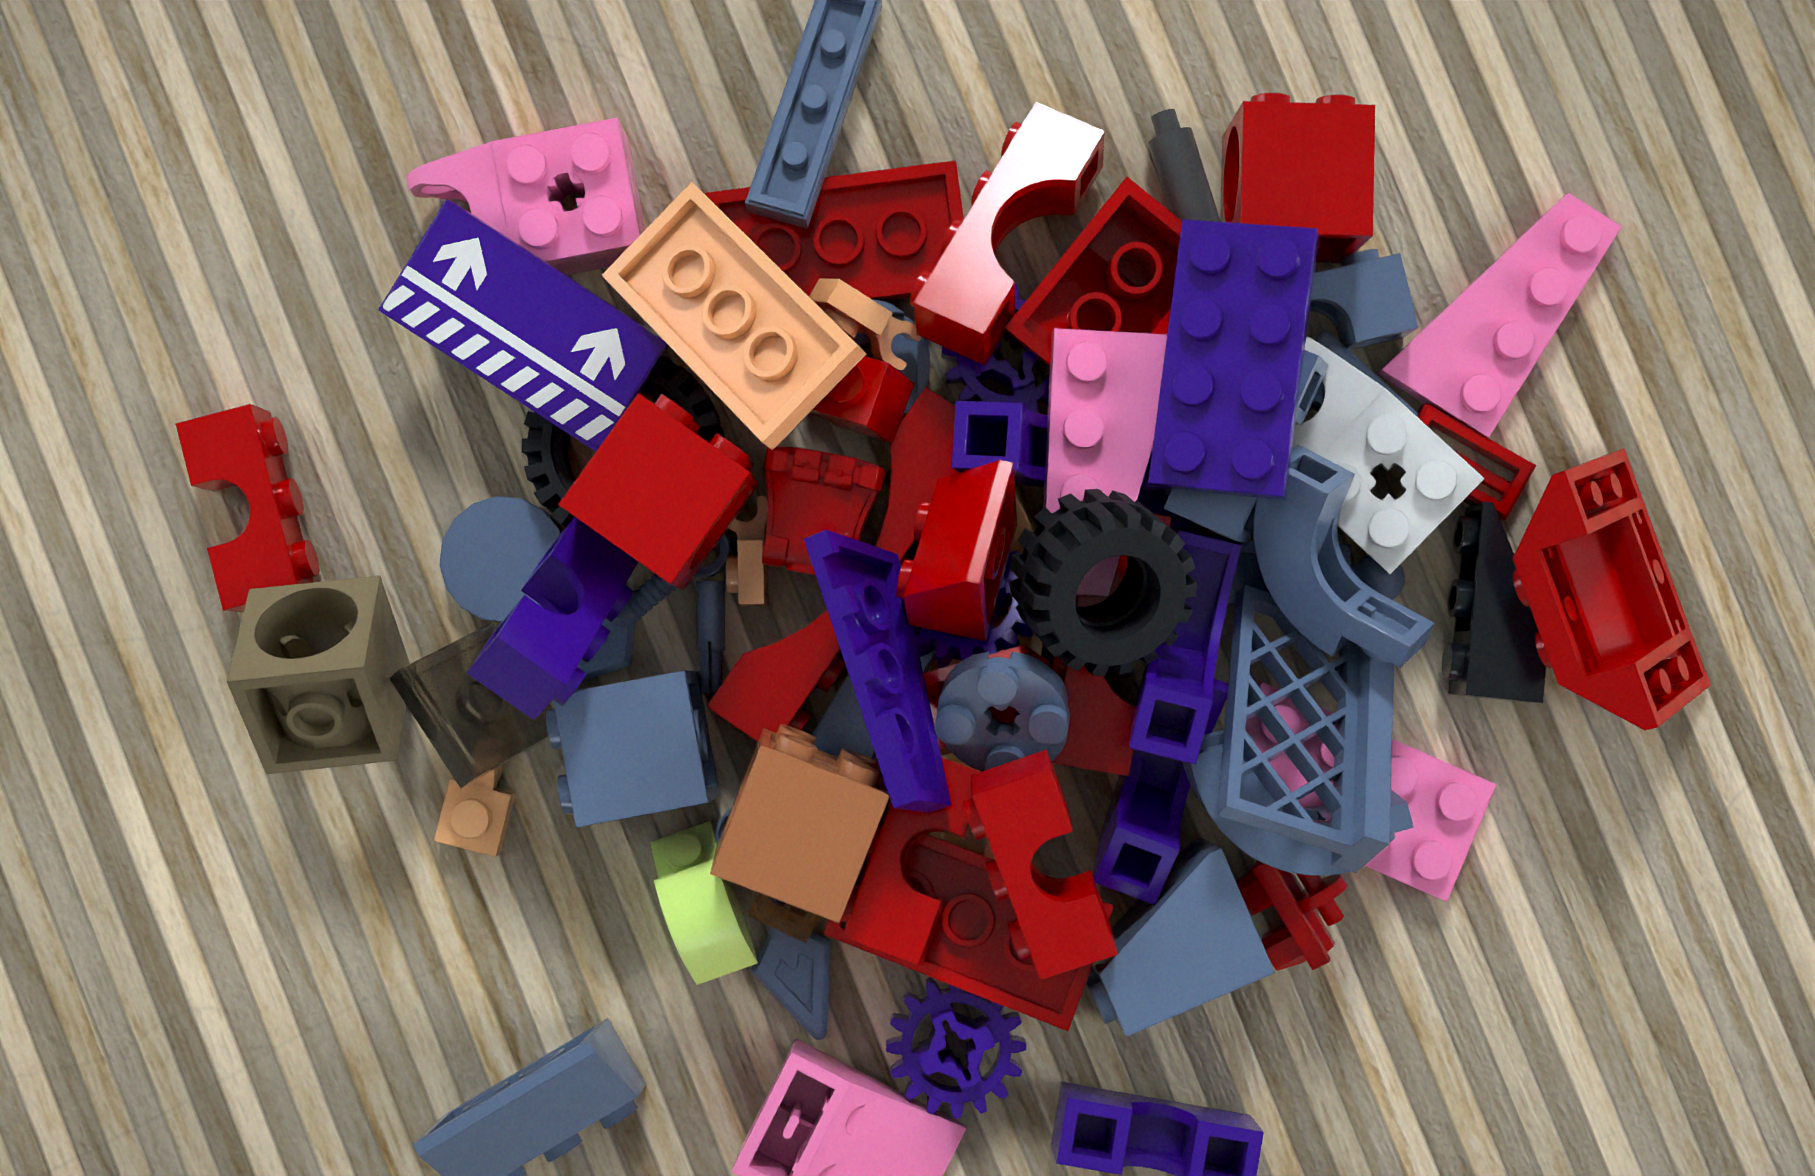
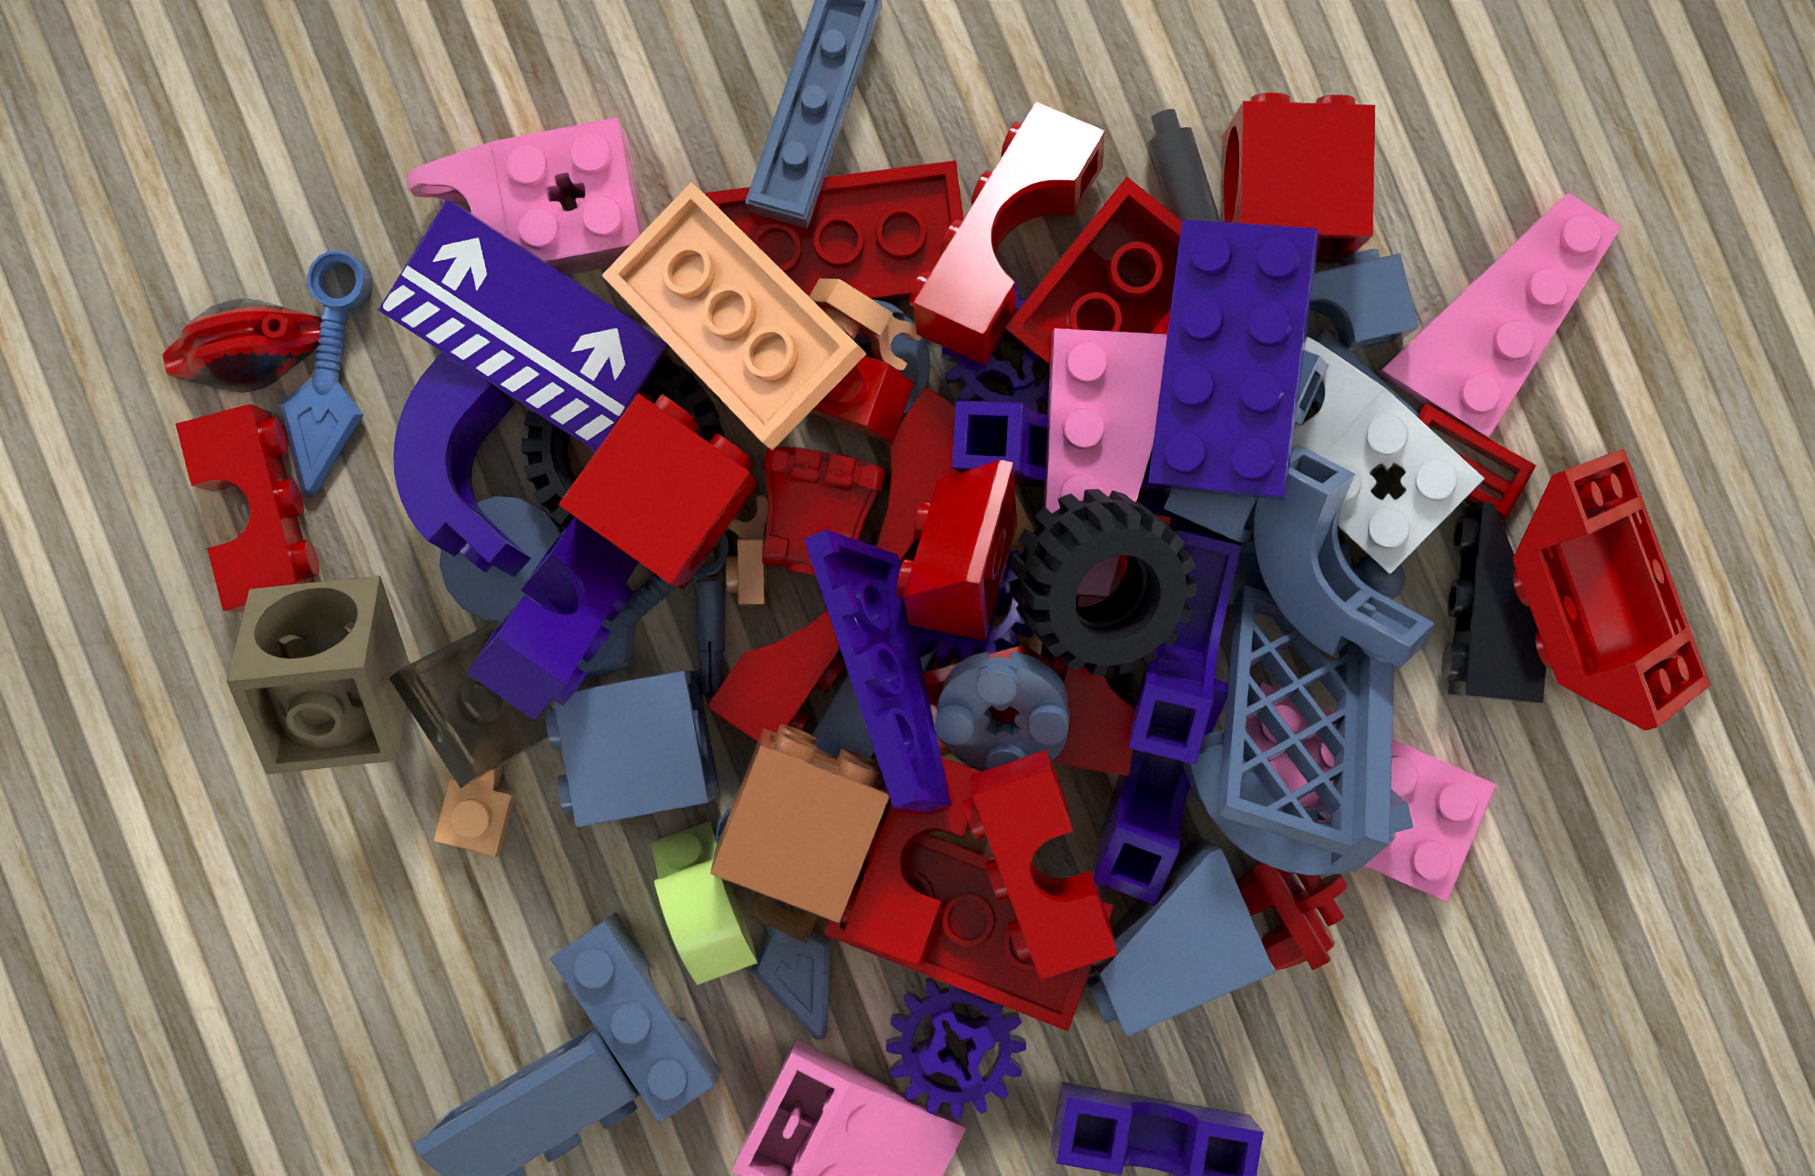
(242, 345): none -> red hat
(321, 412): none -> medium blue piece
(434, 461): none -> dark purple arch
(645, 1037): none -> sand blue arch

